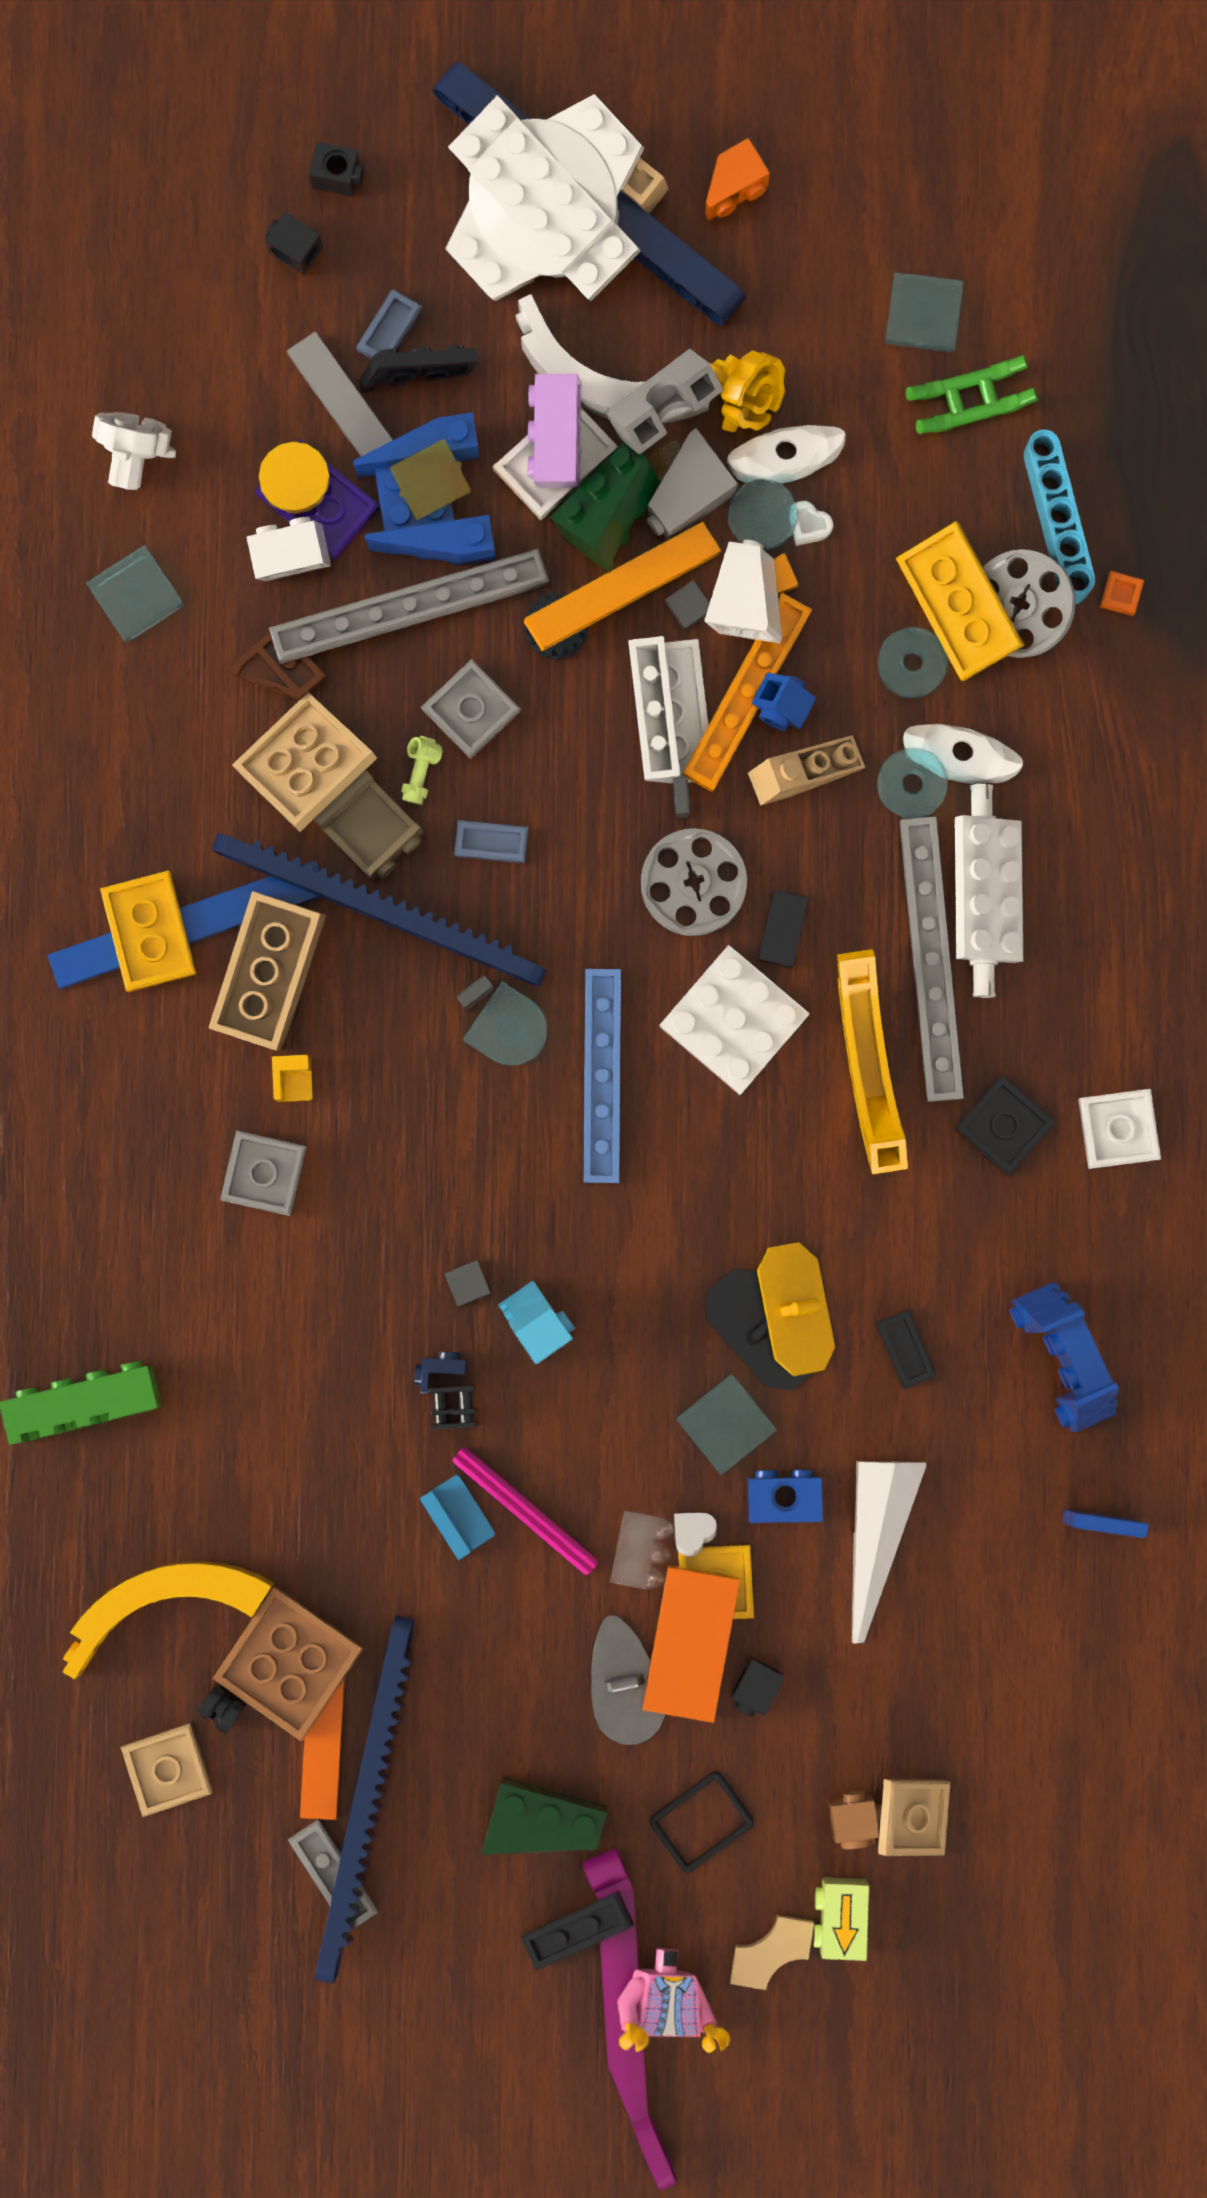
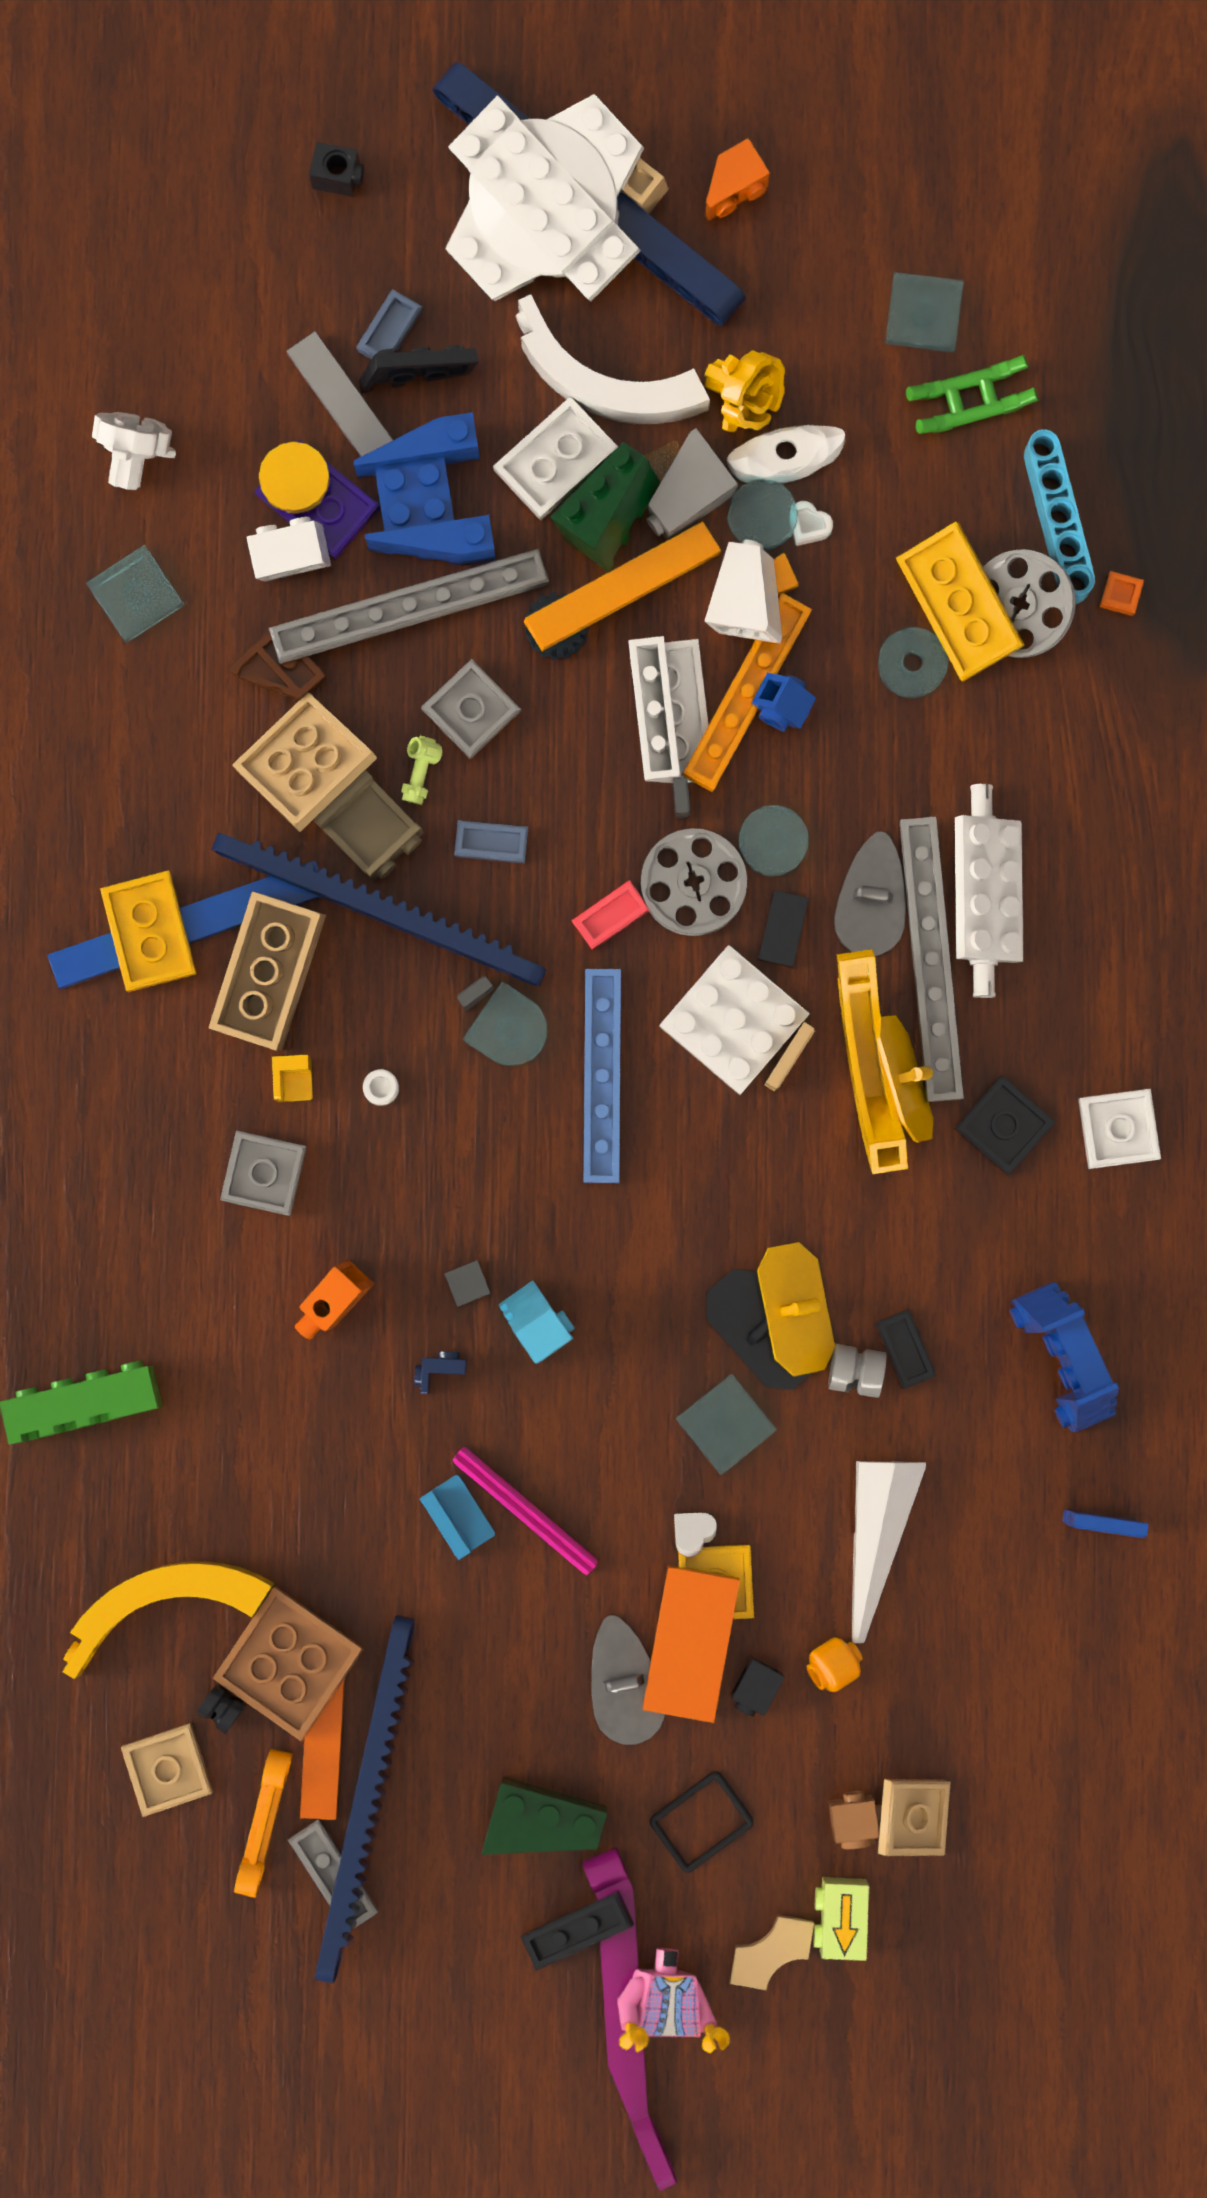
(272, 1785): none -> light orange piece
(293, 243): black brick -> none
(341, 1290): none -> orange torso
(380, 1087): none -> white tile
(430, 479): clear yellow piece -> none
(465, 1407): black piece -> none
(555, 430): lavender brick -> none
(610, 915): none -> coral tile
(638, 1550): clear plate -> none
(683, 382): light grey arch -> none
(688, 605): dark grey tile -> none
(773, 840): none -> clear light blue tile
(790, 1057): none -> tan tile
(805, 769): tan slope -> none
(806, 1503): blue brick -> none
(834, 1664): none -> light orange head
(857, 1370): none -> light grey wheel
(872, 898): none -> flat silver shield
(905, 1078): none -> yellow shield
(917, 762): clear light blue tile -> none
(990, 758): white piece -> none

